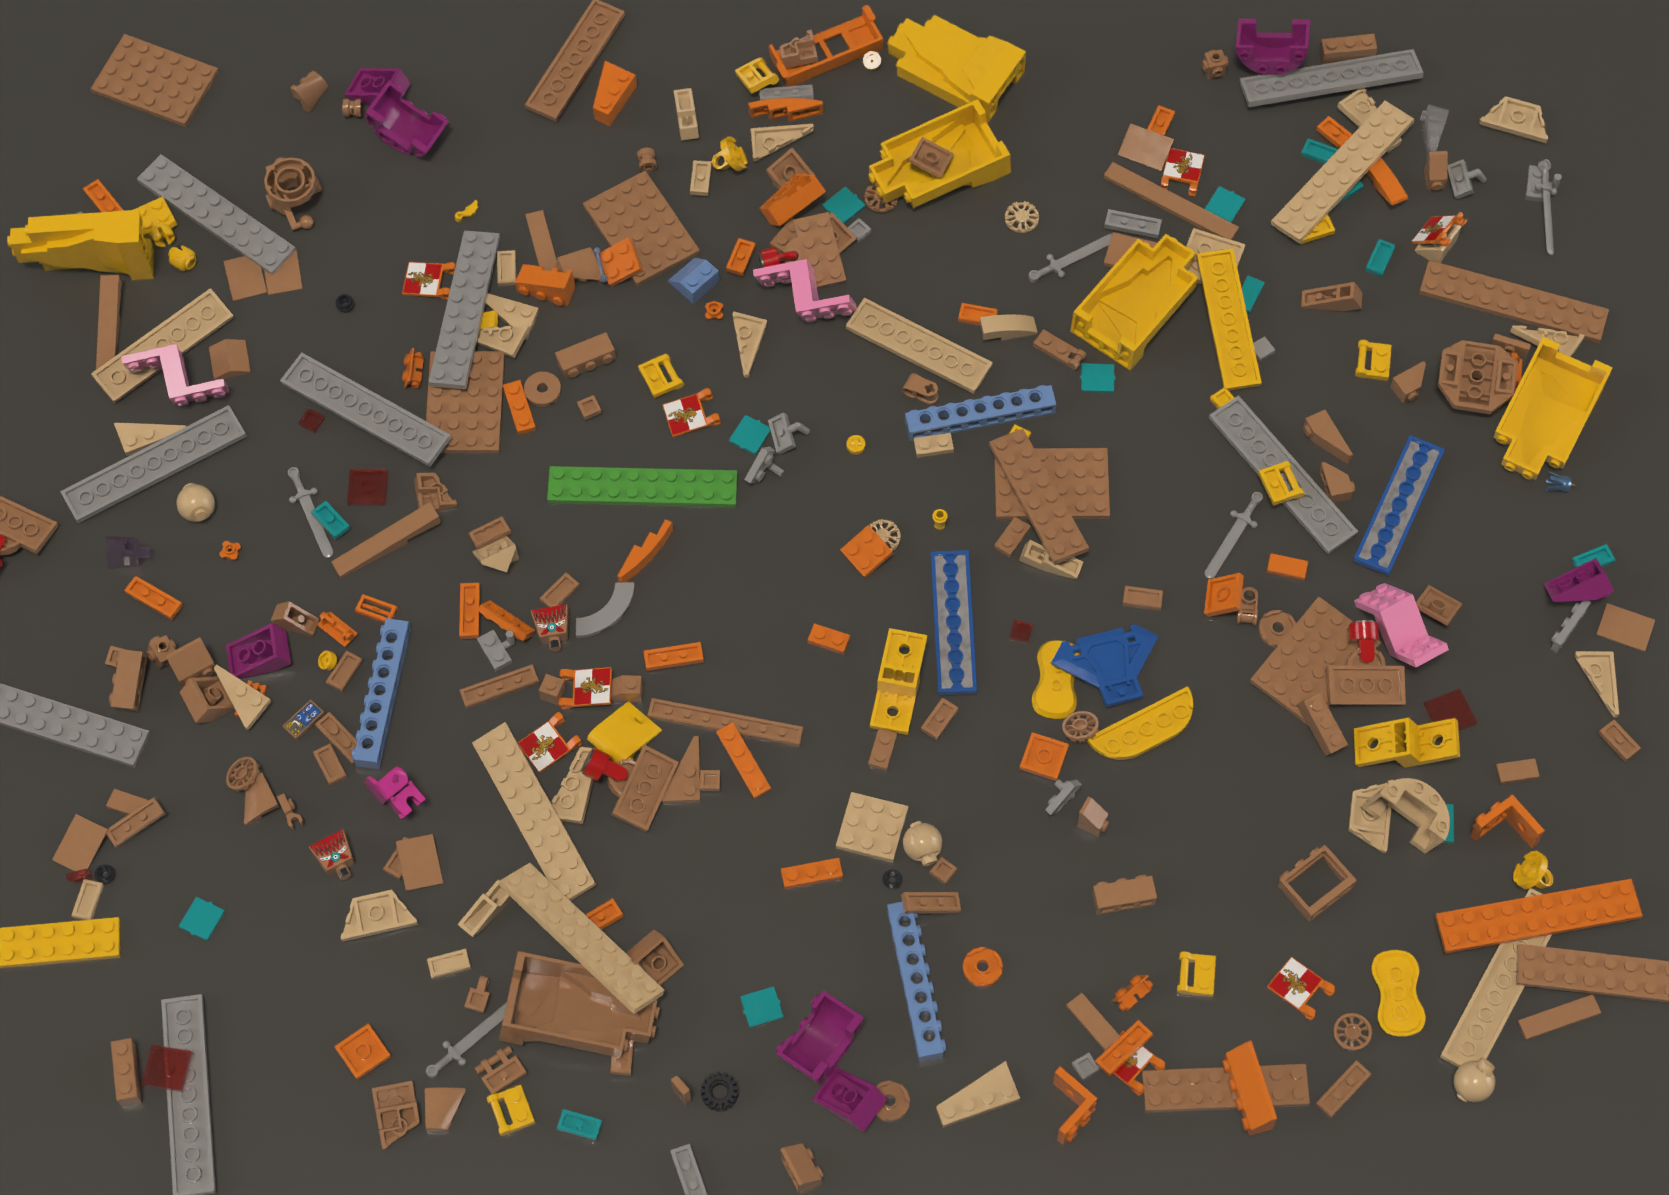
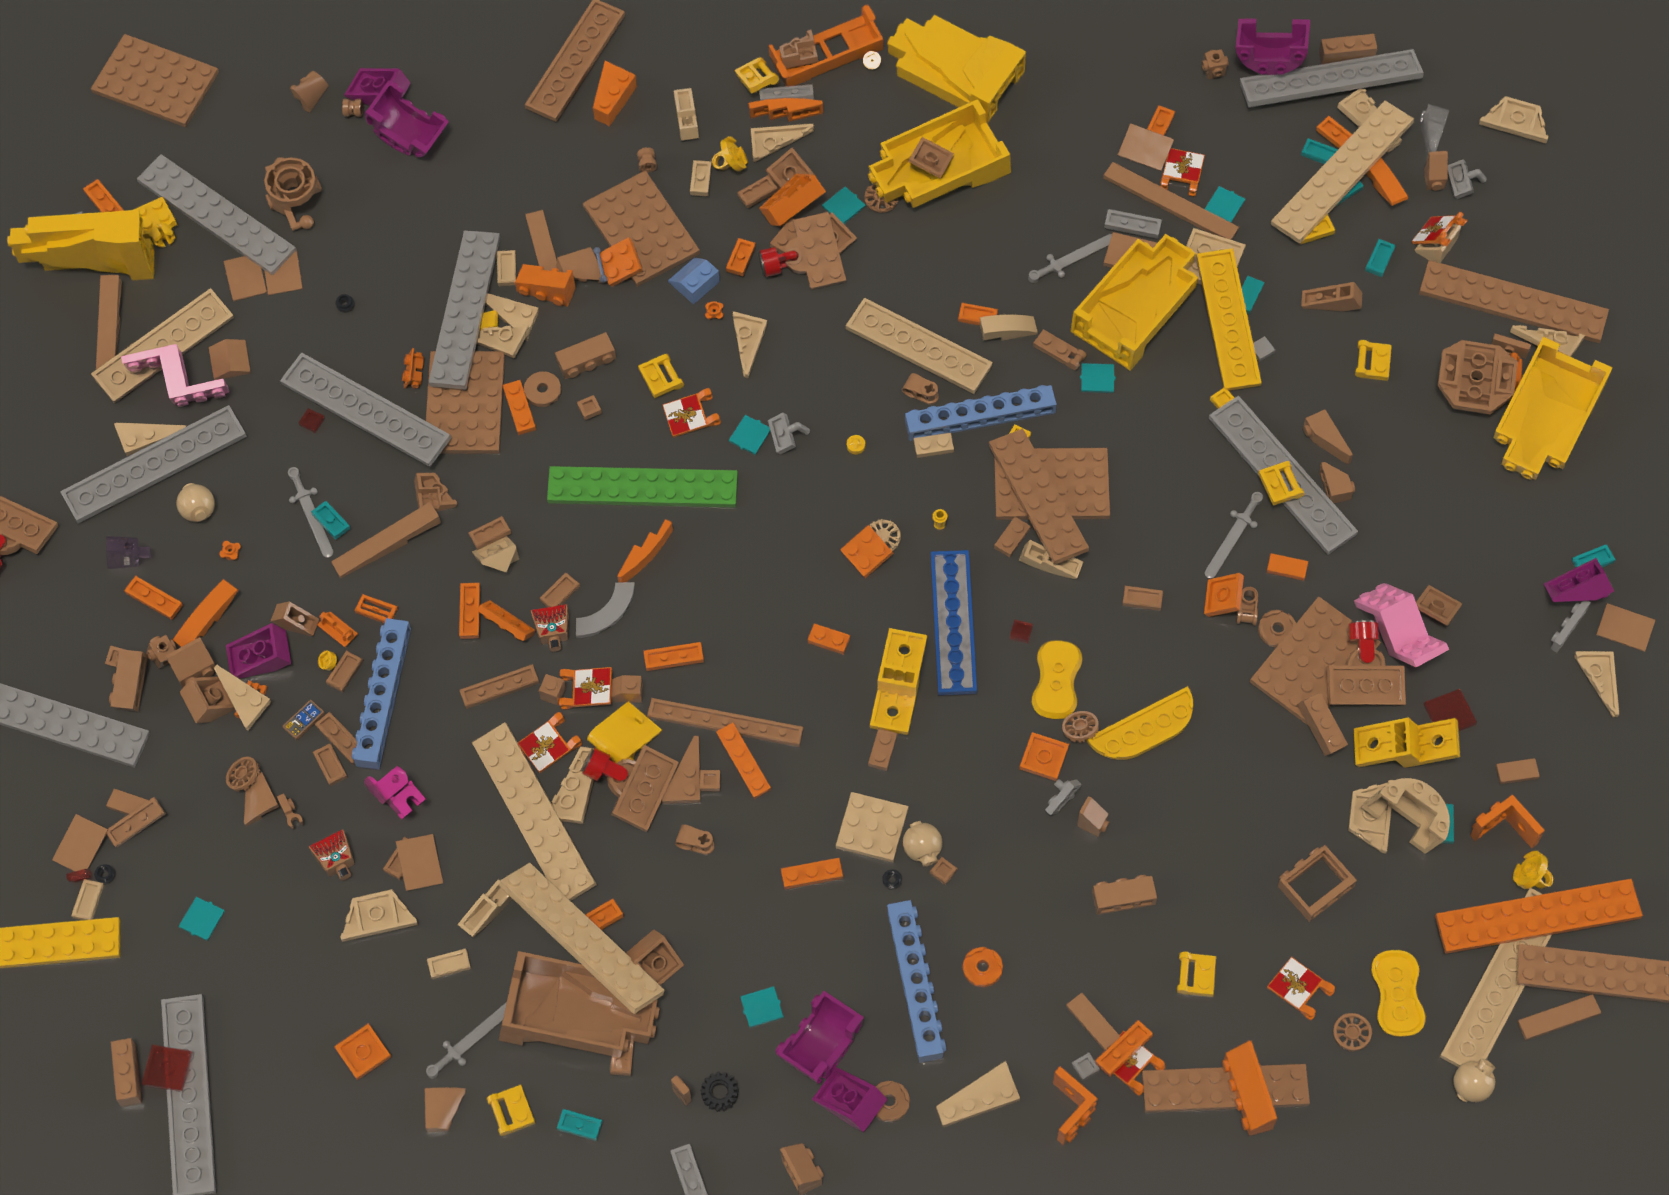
(182, 257): yellow head -> none
(206, 613): none -> orange slope
(367, 487): clear red tile -> none
(395, 1110): medium nougat slope -> none
(426, 279): flag -> none
(468, 212): yellow piece -> none
(478, 998): medium nougat plate -> none
(495, 650): light grey plate -> none
(502, 1076): medium nougat plate -> none
(691, 839): none -> medium nougat piece
(757, 191): none -> medium nougat plate
(763, 461): light grey plate -> none
(805, 290): bright pink bracket -> none
(860, 229): light grey tile -> none
(931, 902): medium nougat tile -> none
(939, 719): medium nougat plate -> none
(1021, 217): tan wheel -> none
(1109, 662): blue plate -> none
(1138, 986): orange hinge -> none
(1343, 1089): medium nougat tile -> none
(1398, 505): piece -> none
(1408, 384): medium nougat slope -> none
(1535, 177): light grey plate -> none
(1544, 166): light grey sword -> none
(1562, 482): flat silver piece -> none
(1619, 740): medium nougat plate -> none

